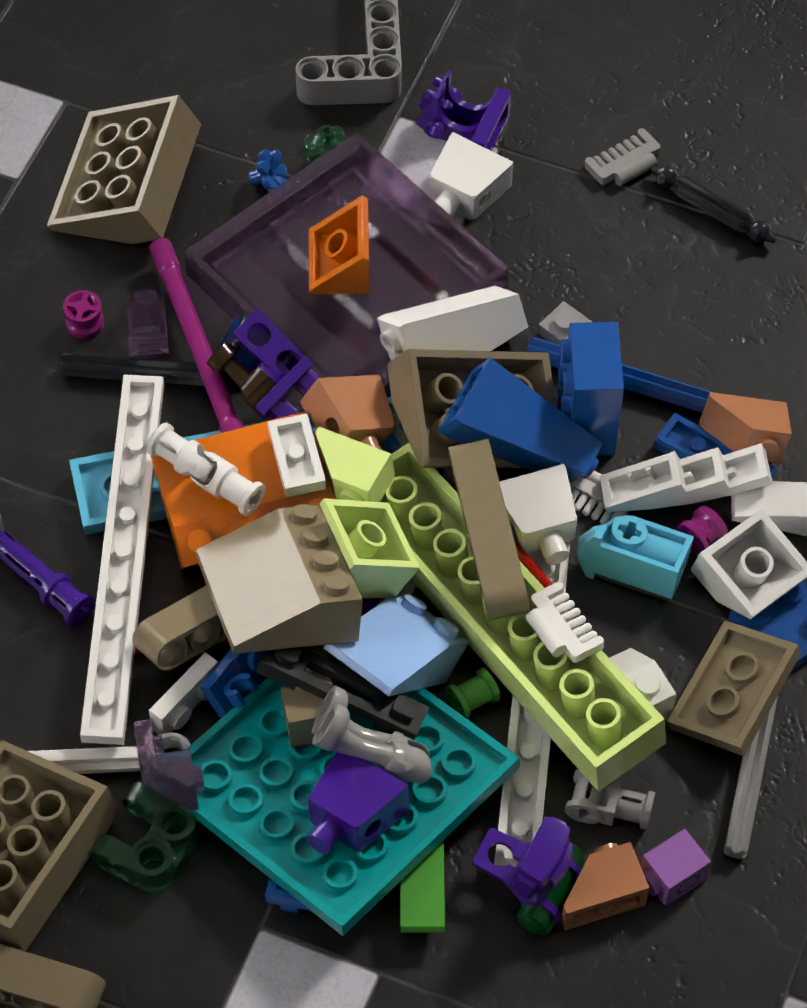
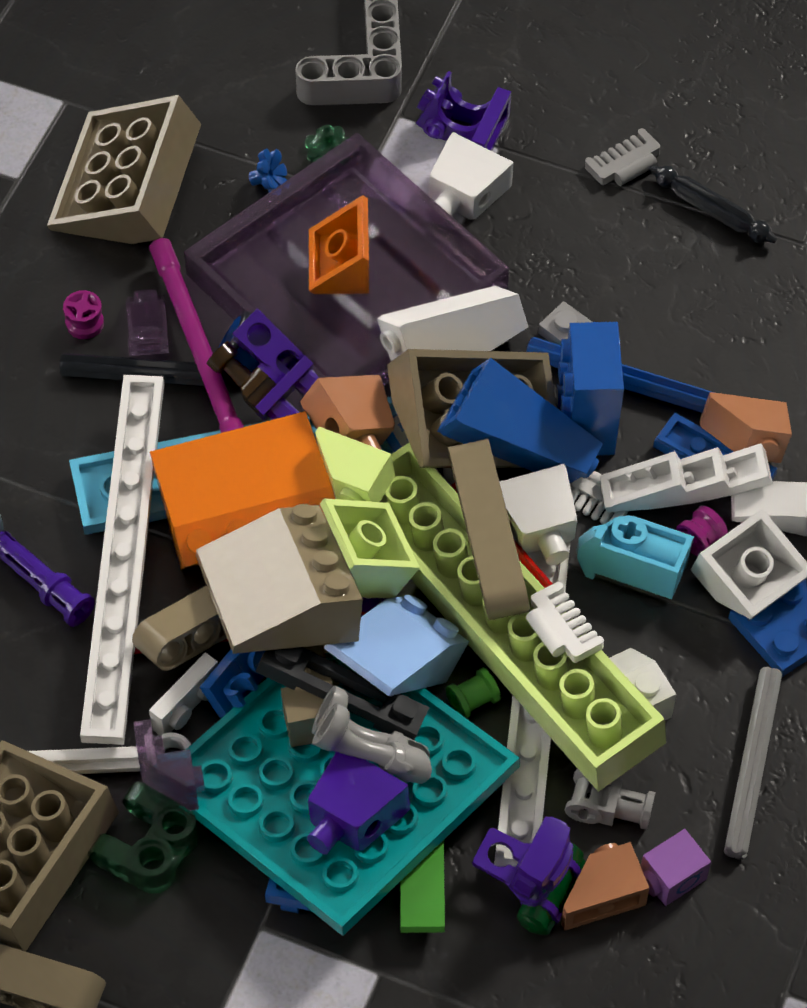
(205, 468): white piece -> none
(296, 455): white plate -> none
(734, 687): dark tan plate -> none

